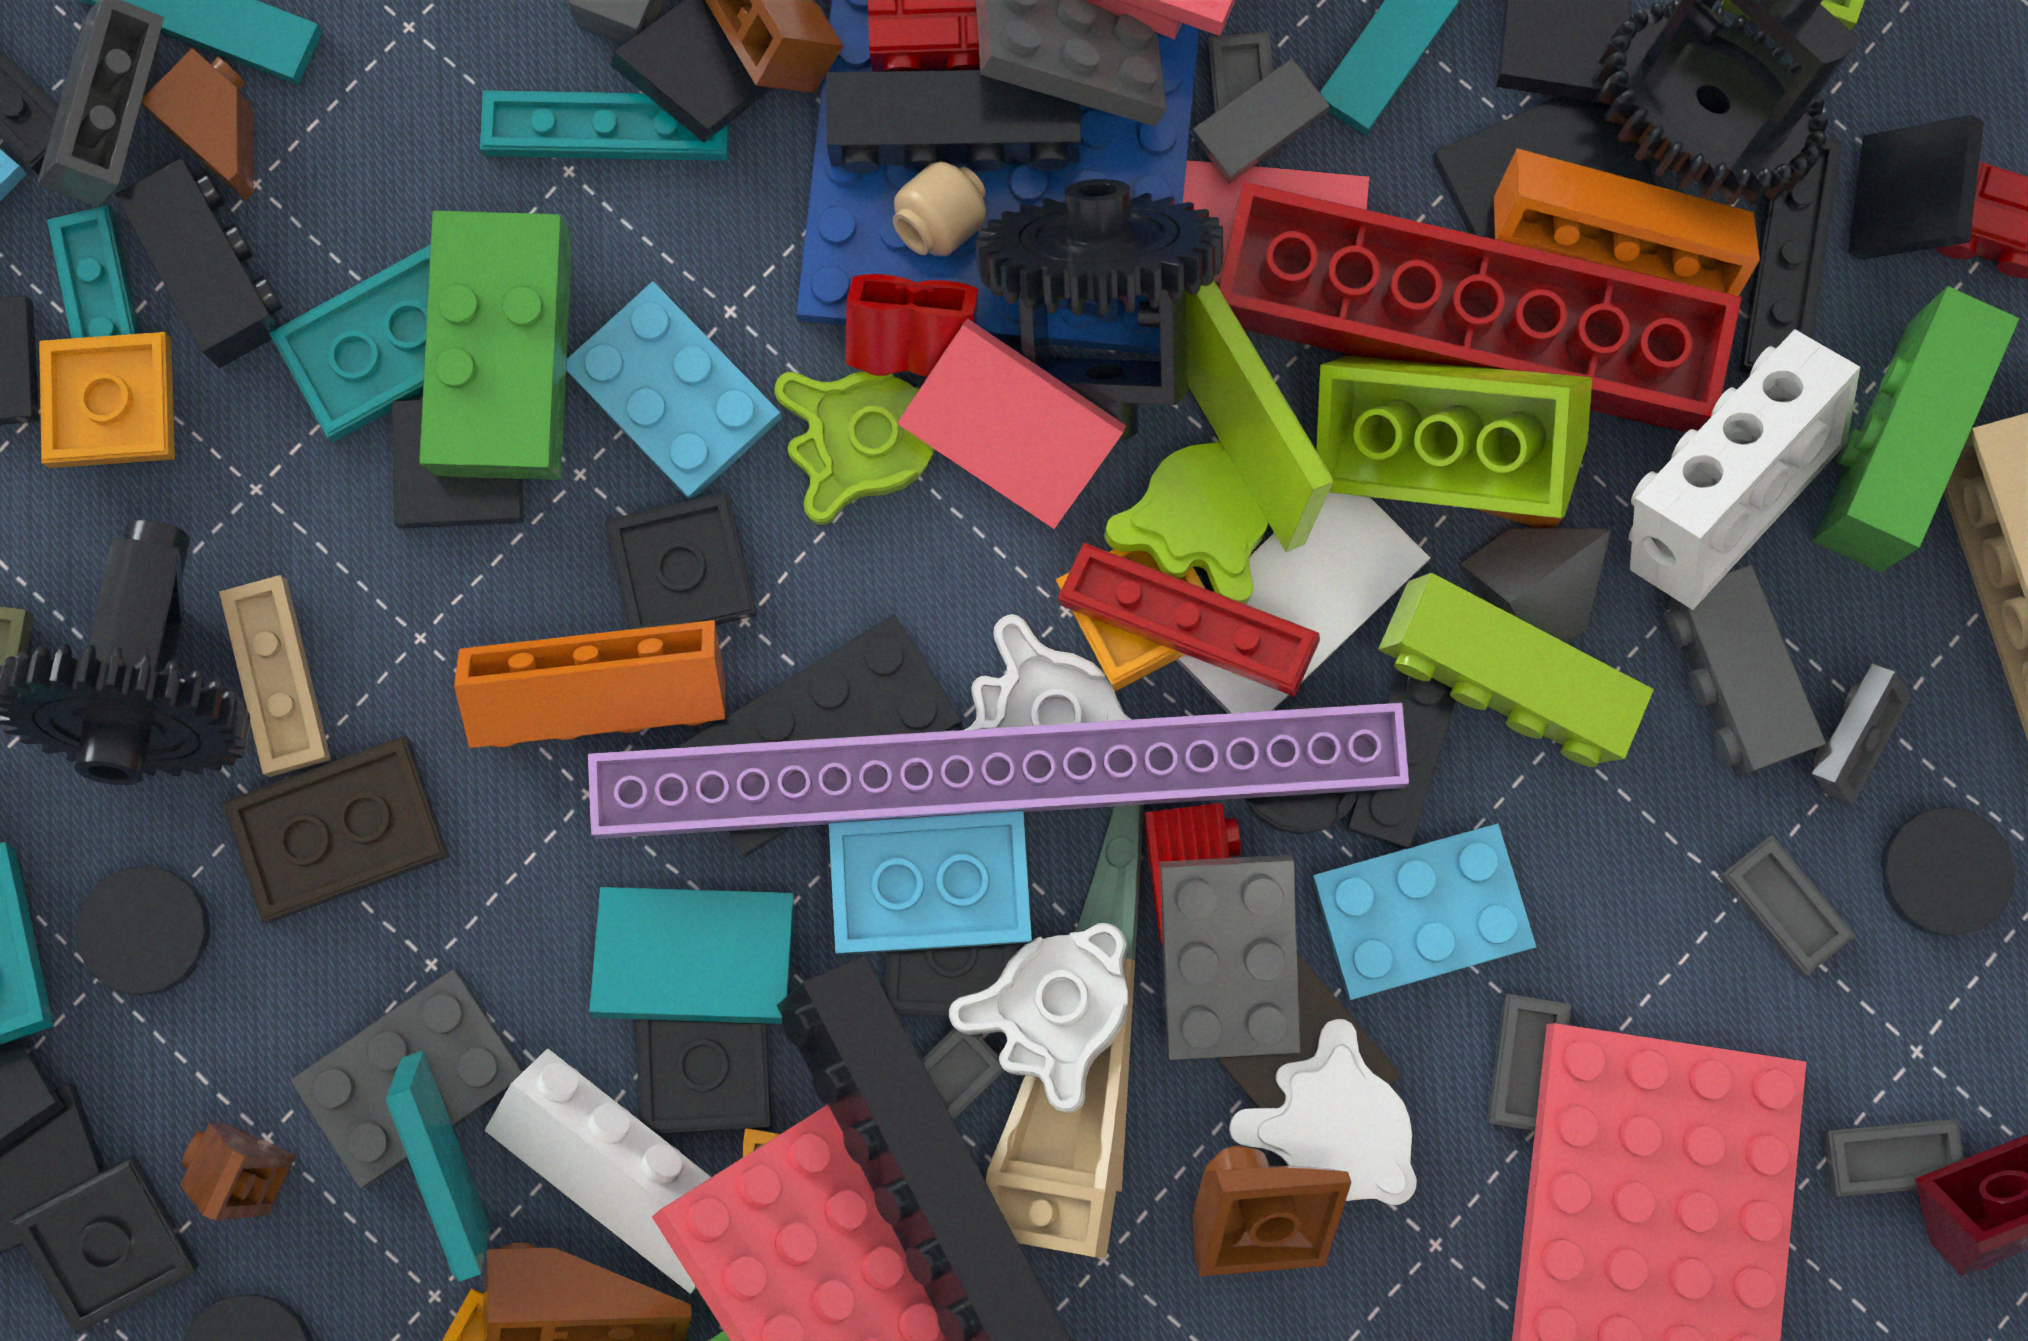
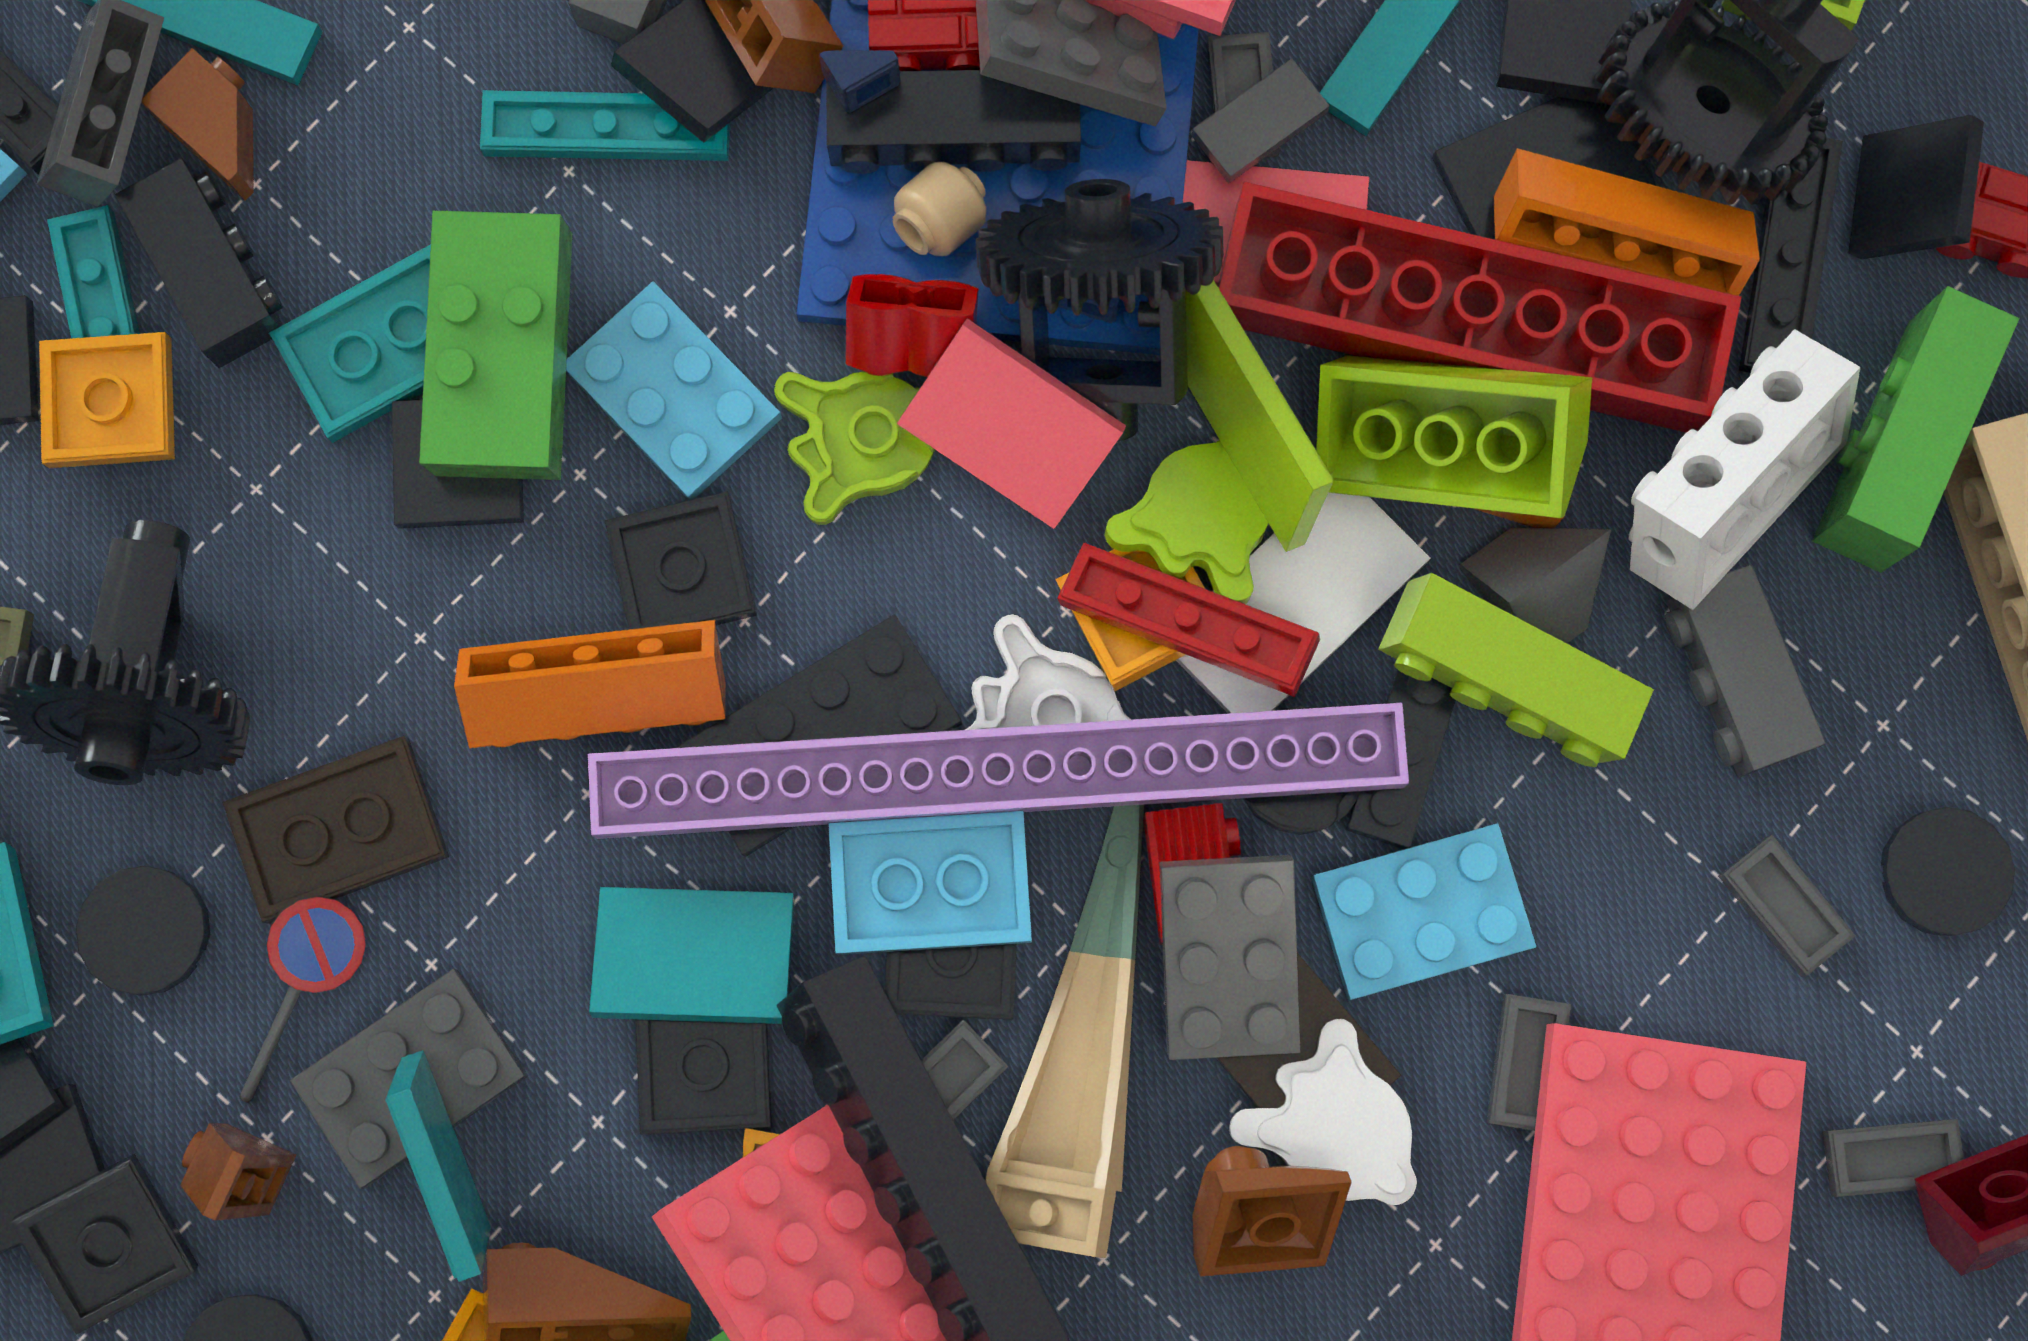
(275, 676): tan plate -> none
(313, 950): none -> piece
(596, 1155): white brick -> none
(860, 75): none -> dark blue slope
(1057, 1006): white tile -> none
(1867, 724): dark grey plate -> none

